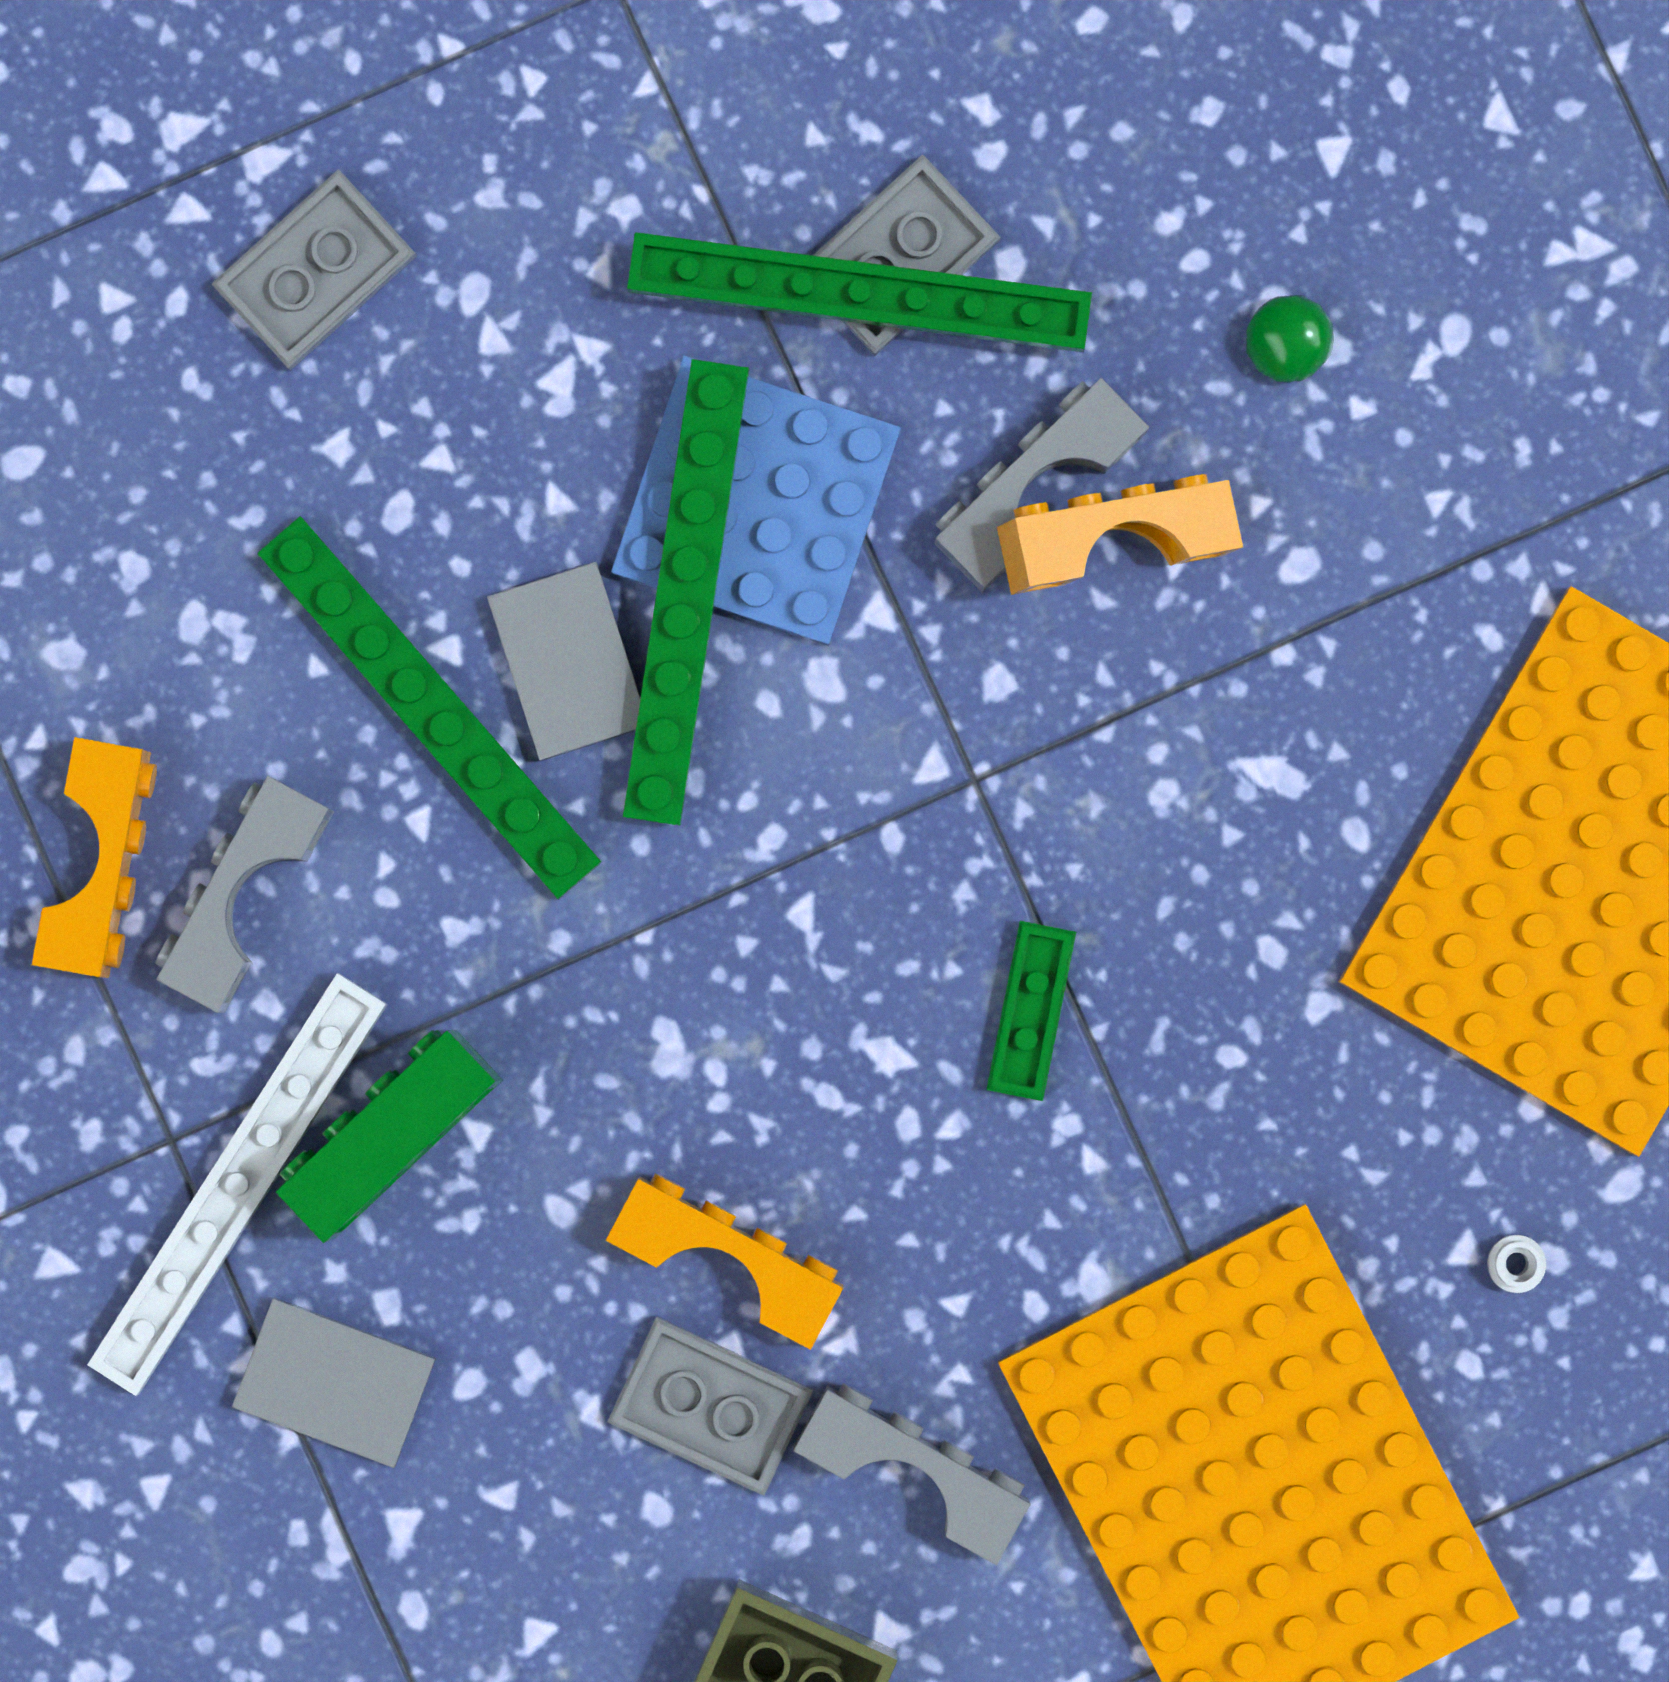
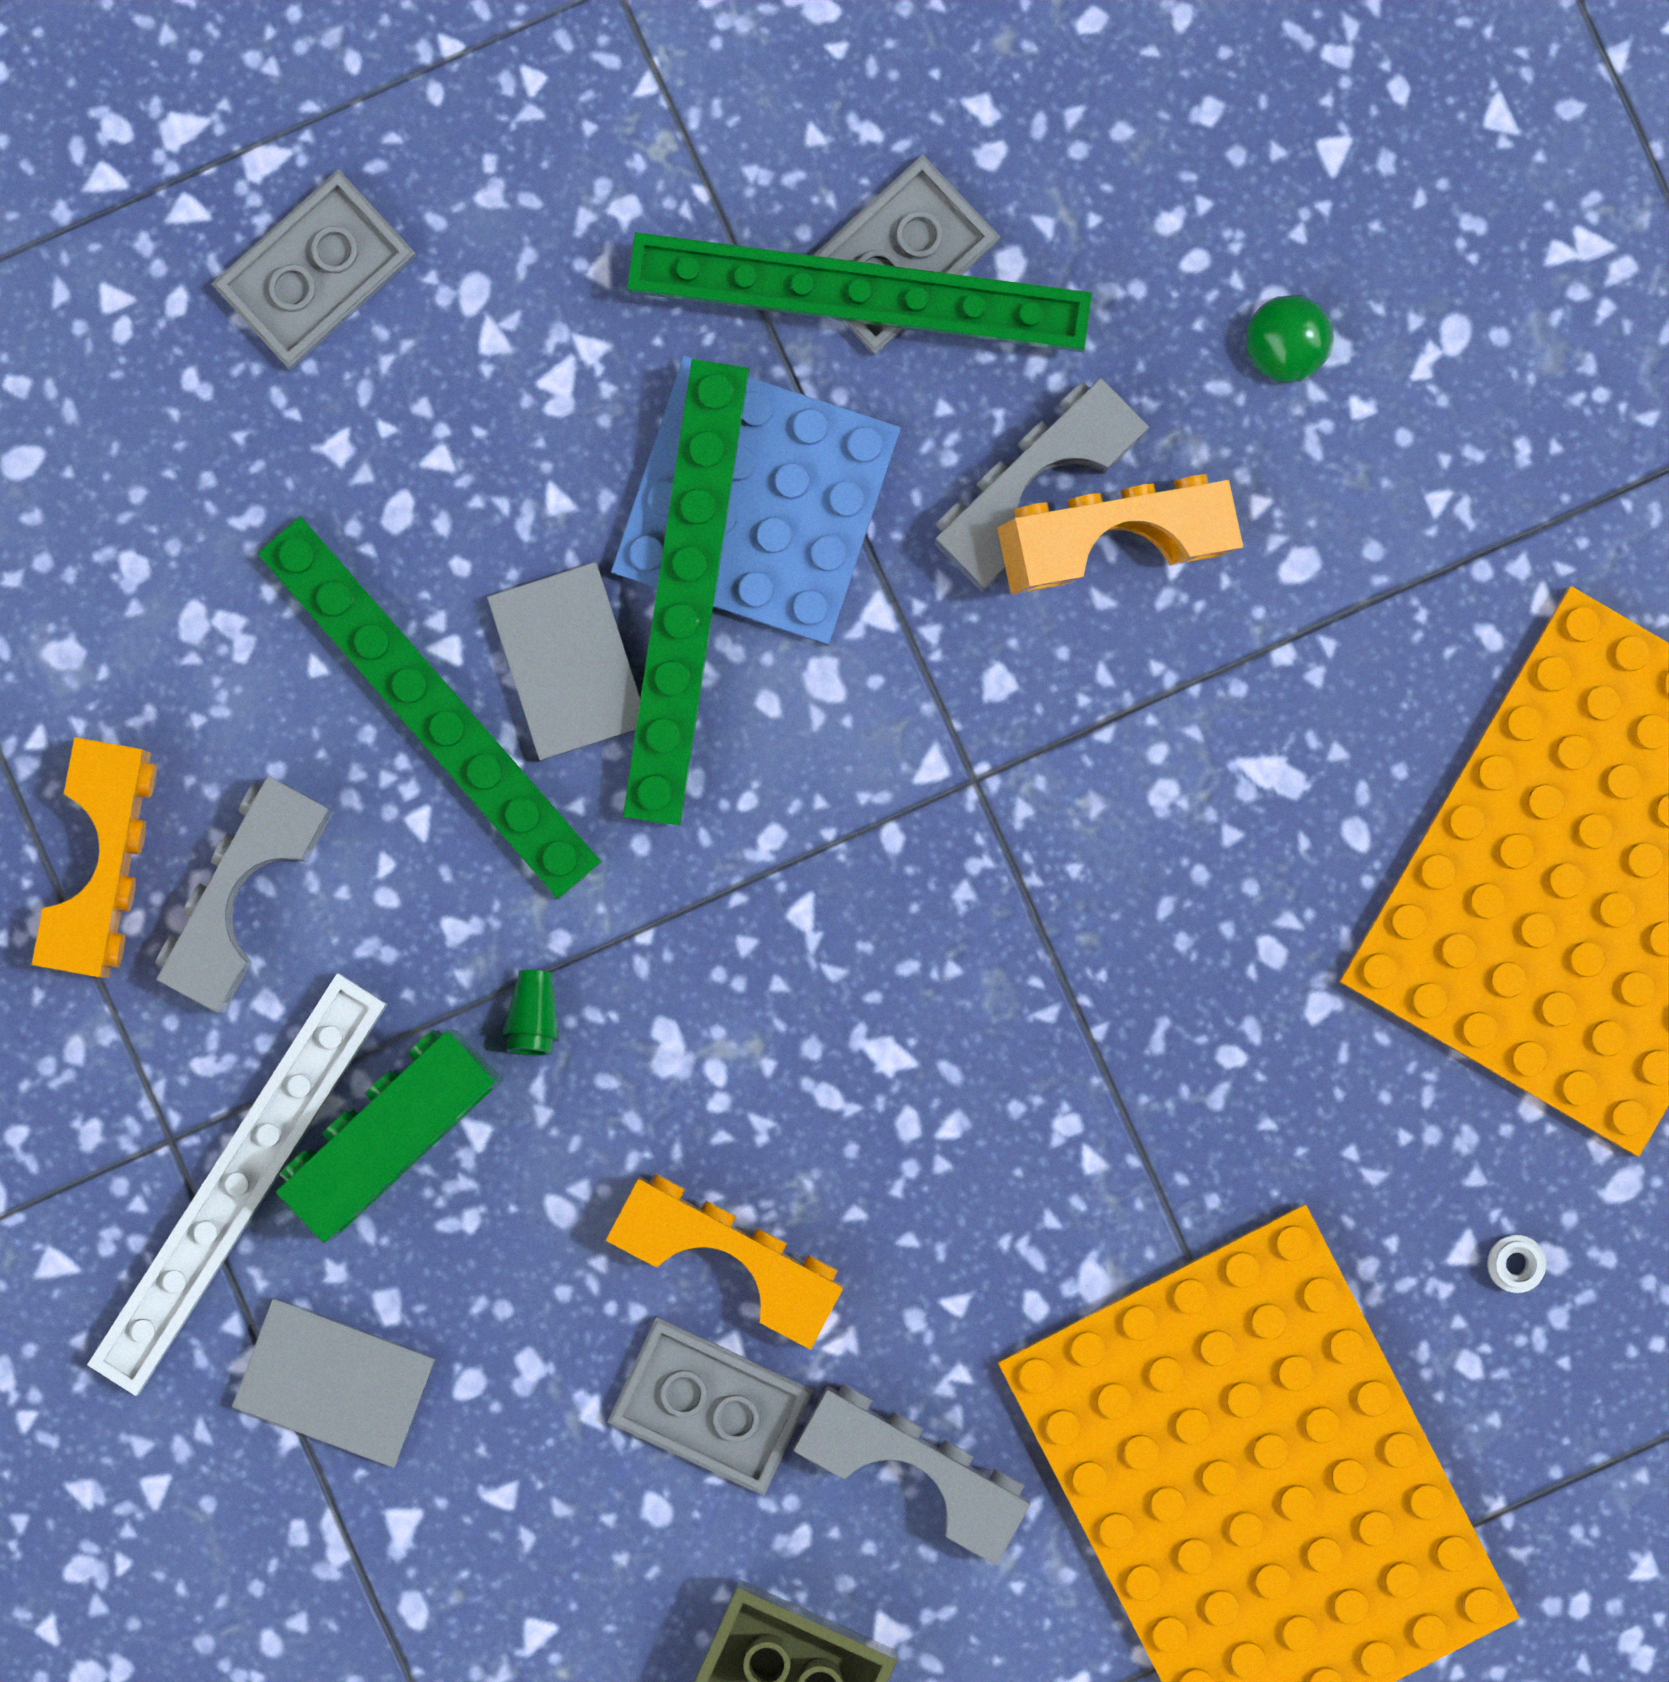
(532, 1015): none -> green cone
(1031, 1010): green tile -> none

